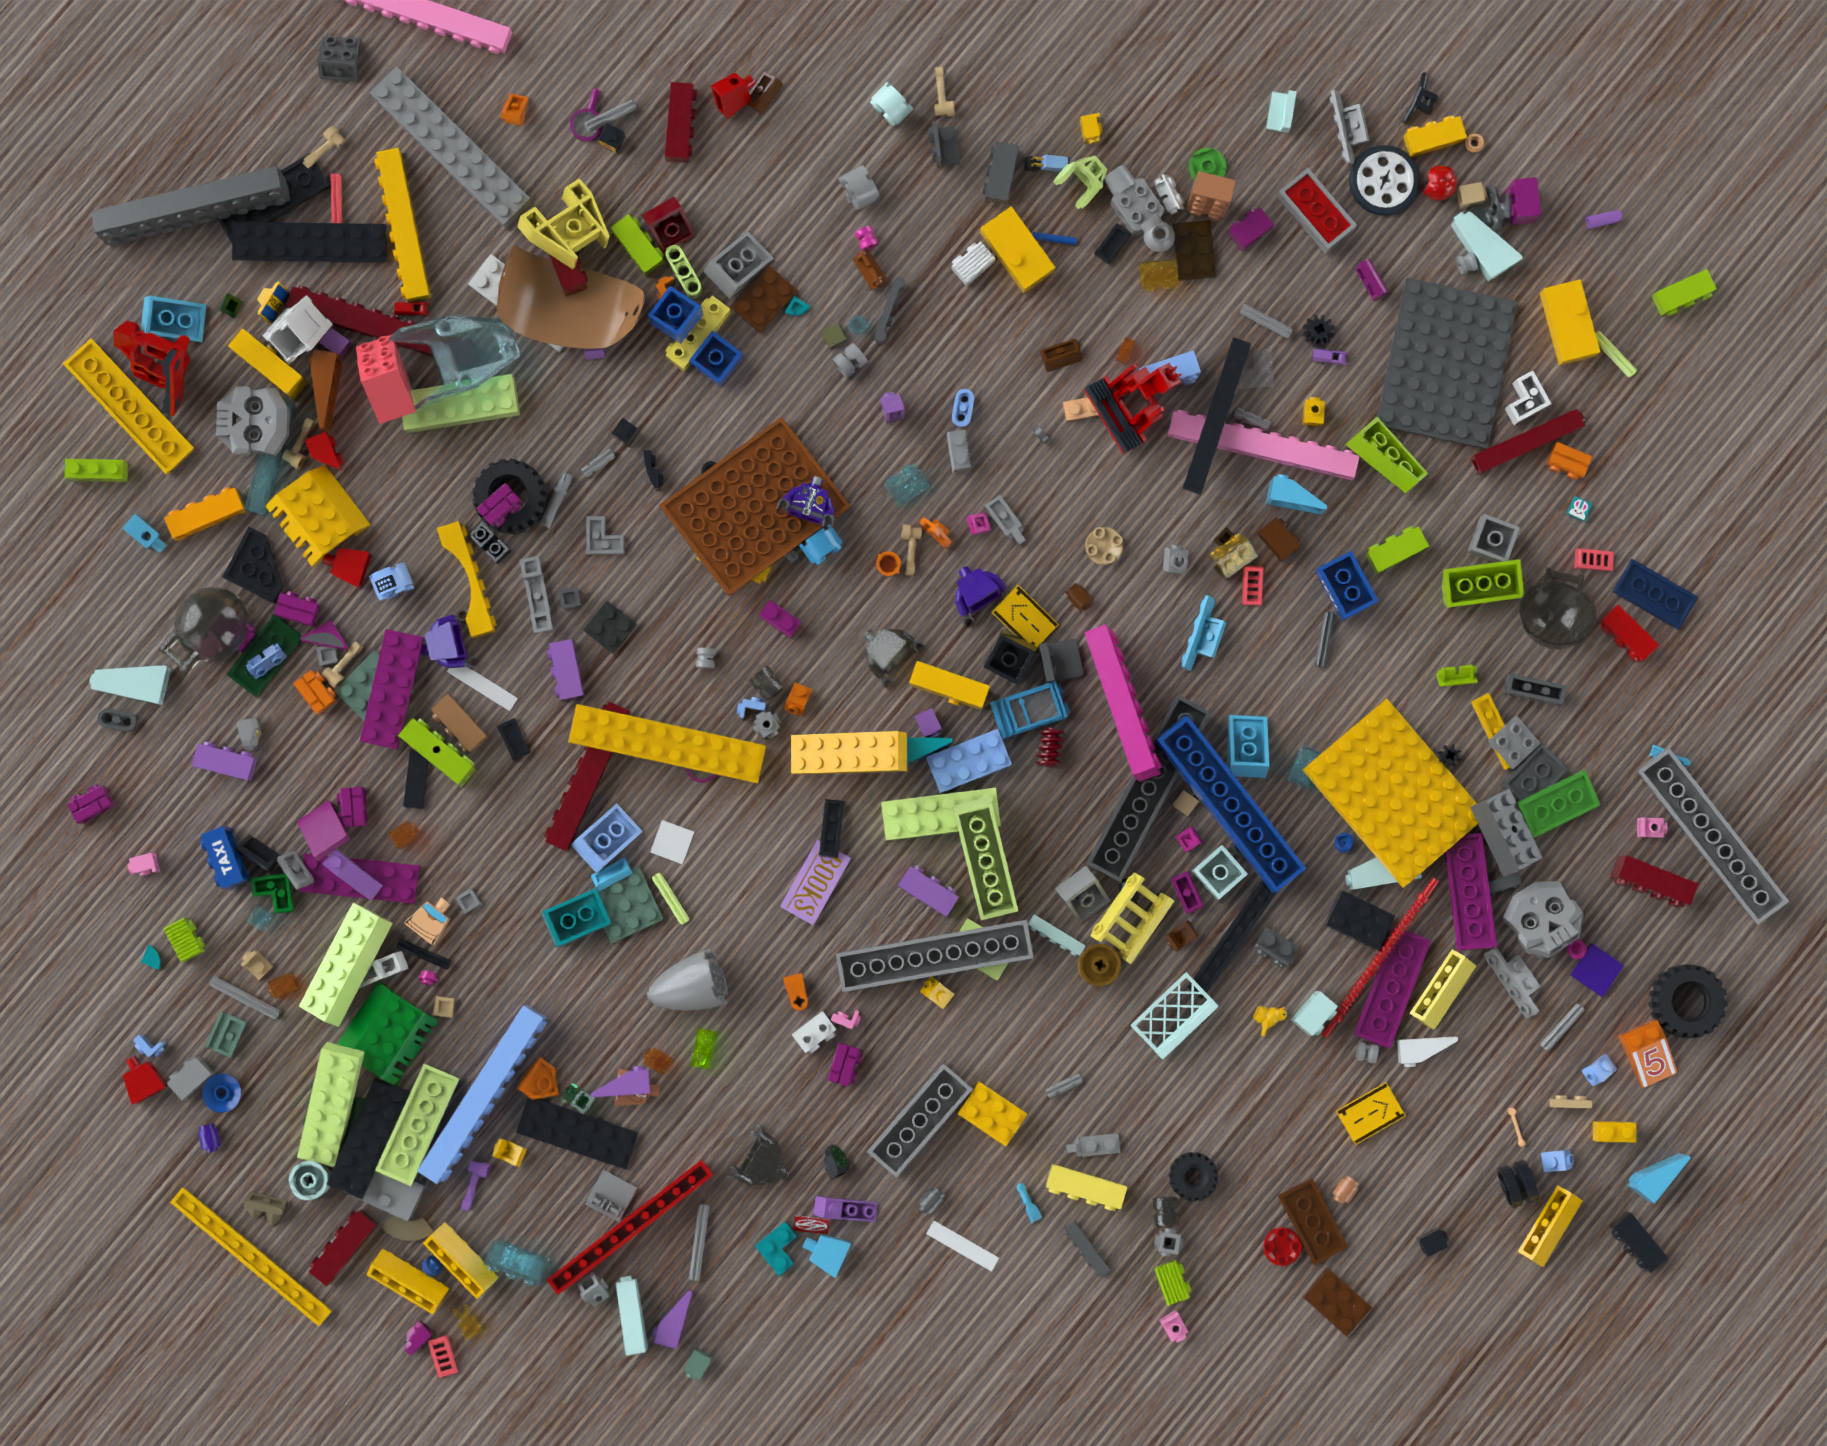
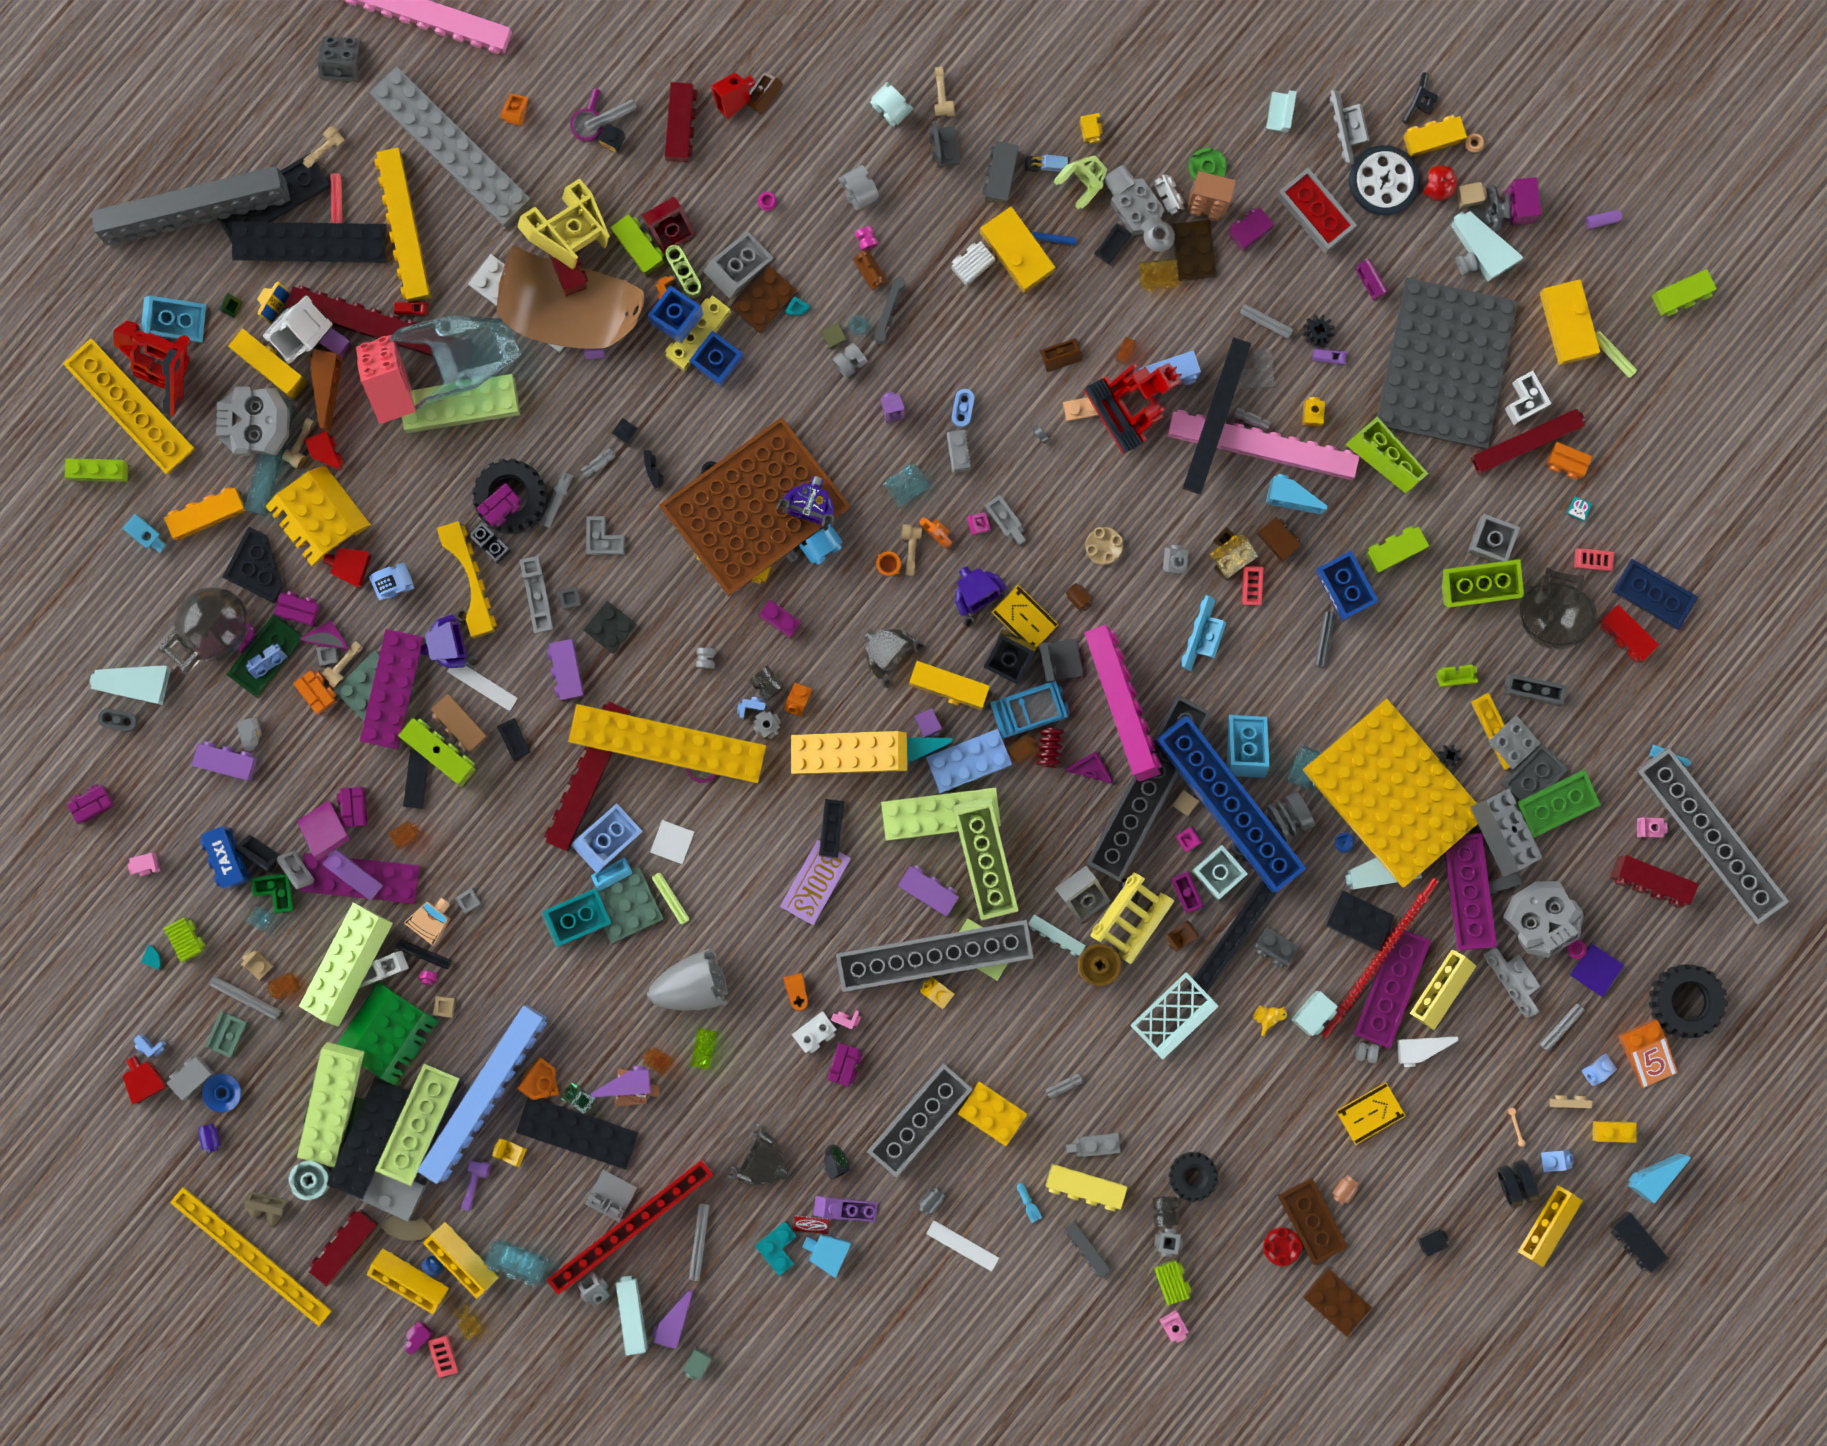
(767, 201): none -> dark pink plate
(1022, 749): none -> clear orange brick
(1092, 768): none -> magenta tile
(1290, 816): none -> dark grey wheel

